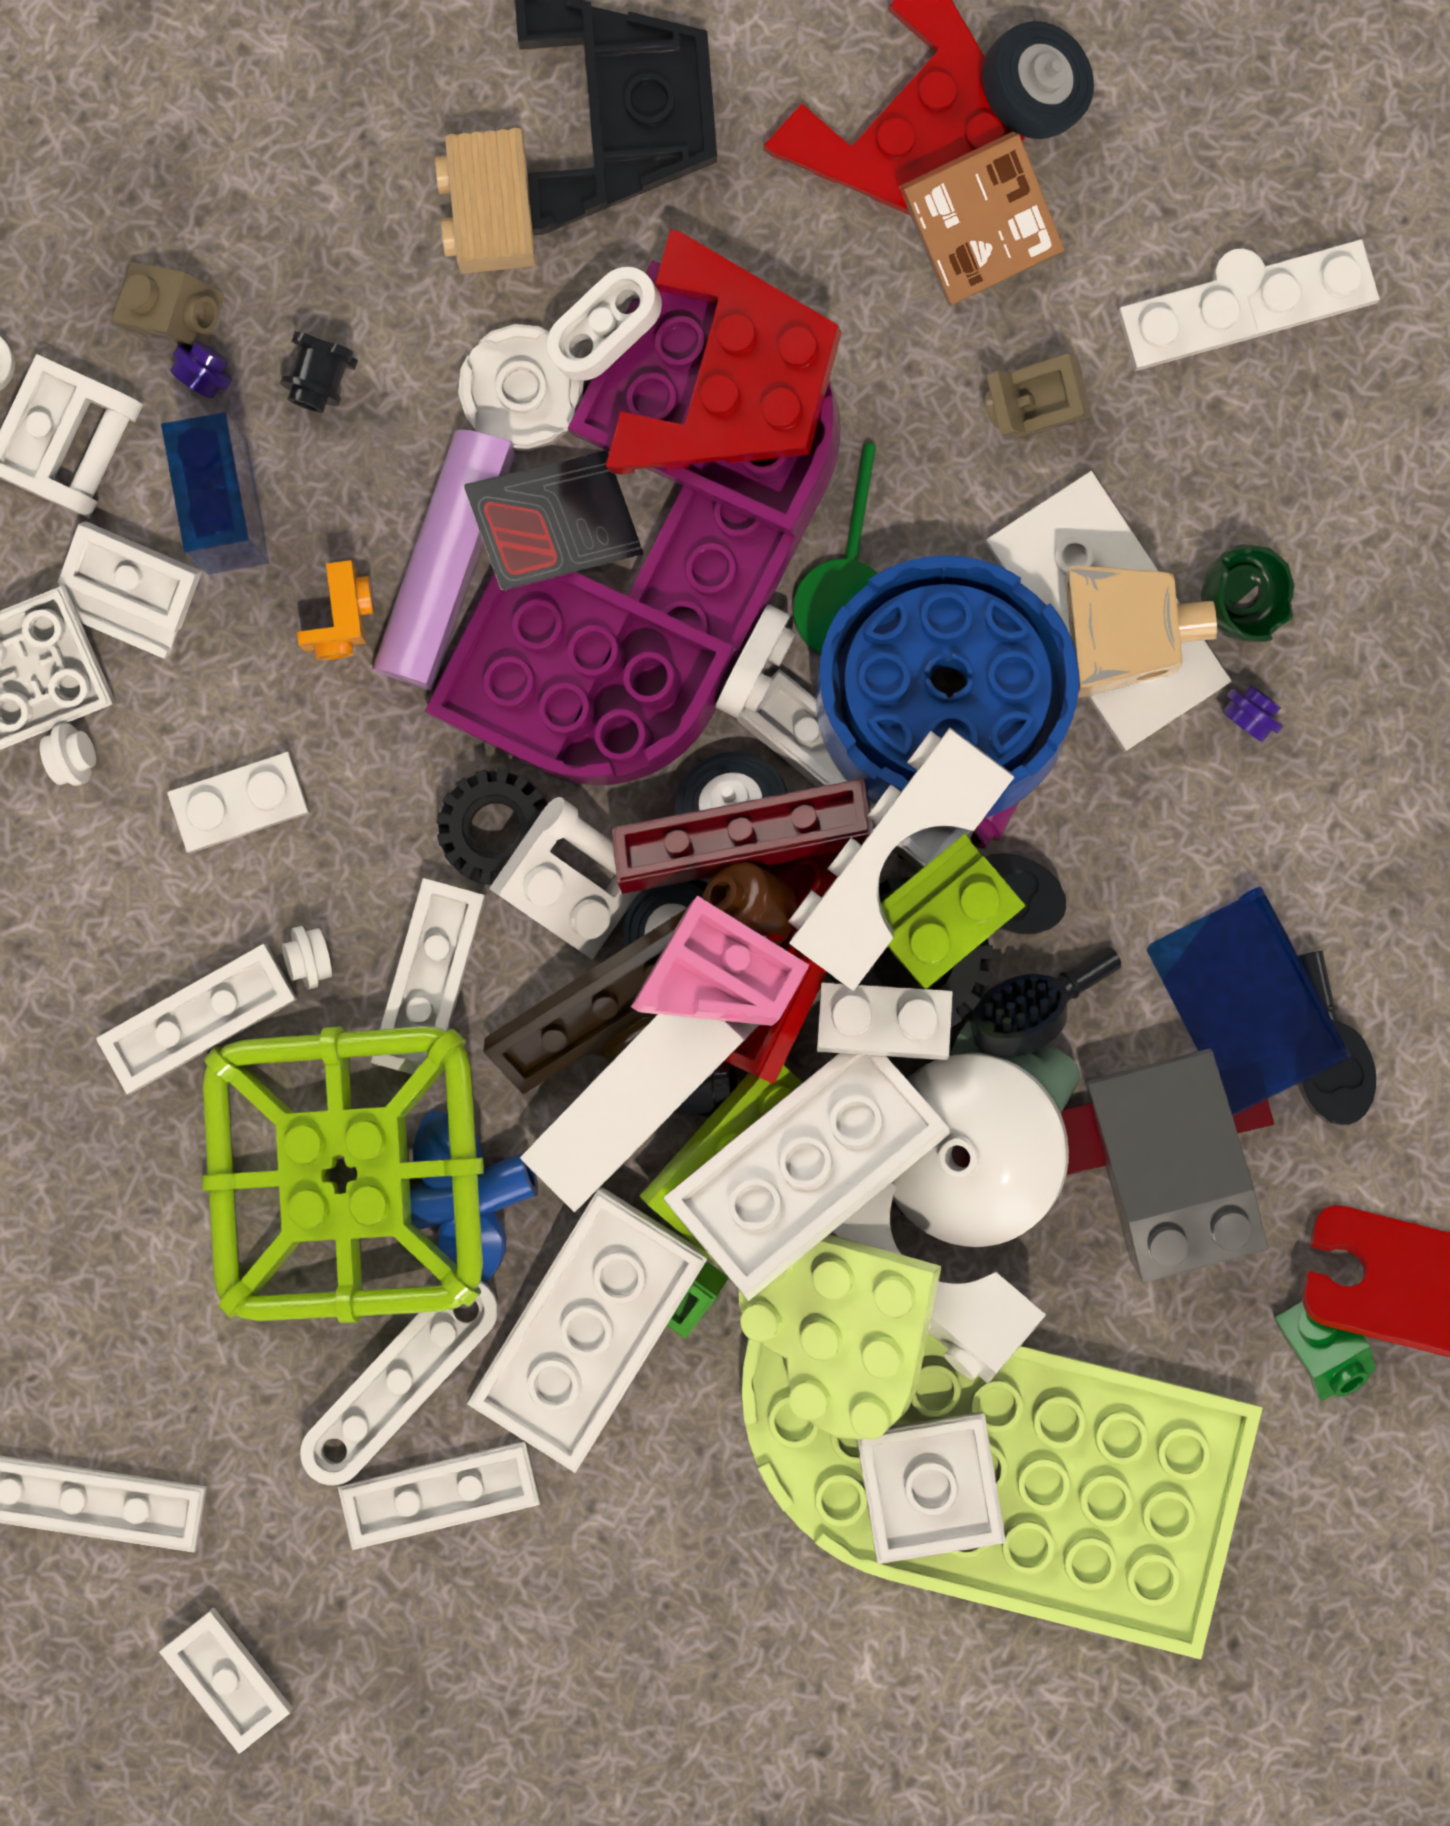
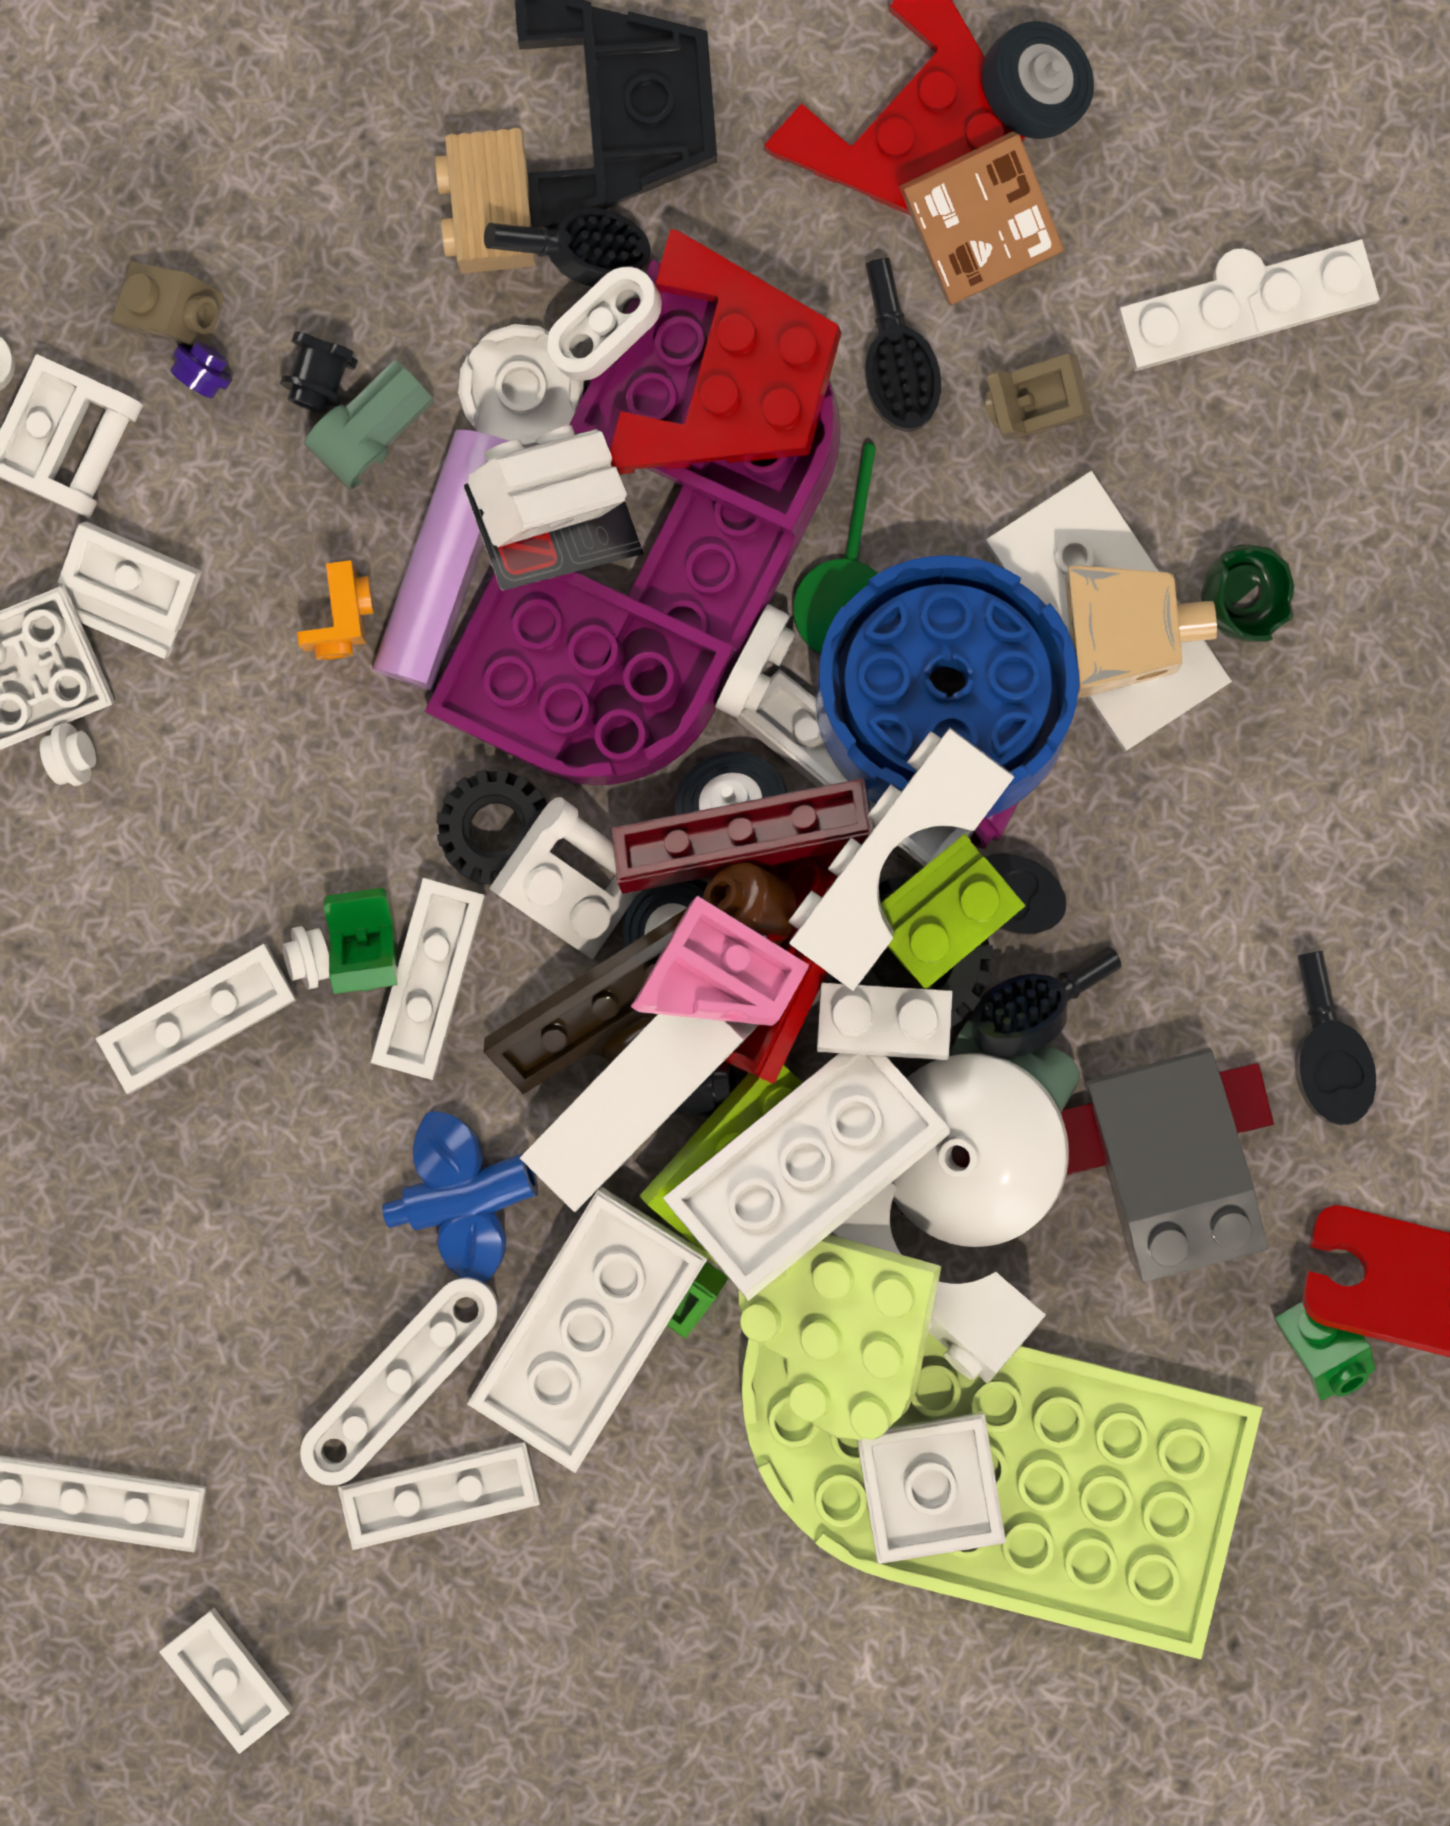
(215, 493): clear blue brick -> none
(238, 802): white plate -> none
(360, 433): none -> sand green piece
(361, 941): none -> green bracket
(373, 1204): lime plate -> none
(545, 485): none -> white brick
(581, 245): none -> black piece
(900, 363): none -> black piece
(1248, 1000): clear blue piece -> none
(1253, 712): dark purple plate -> none

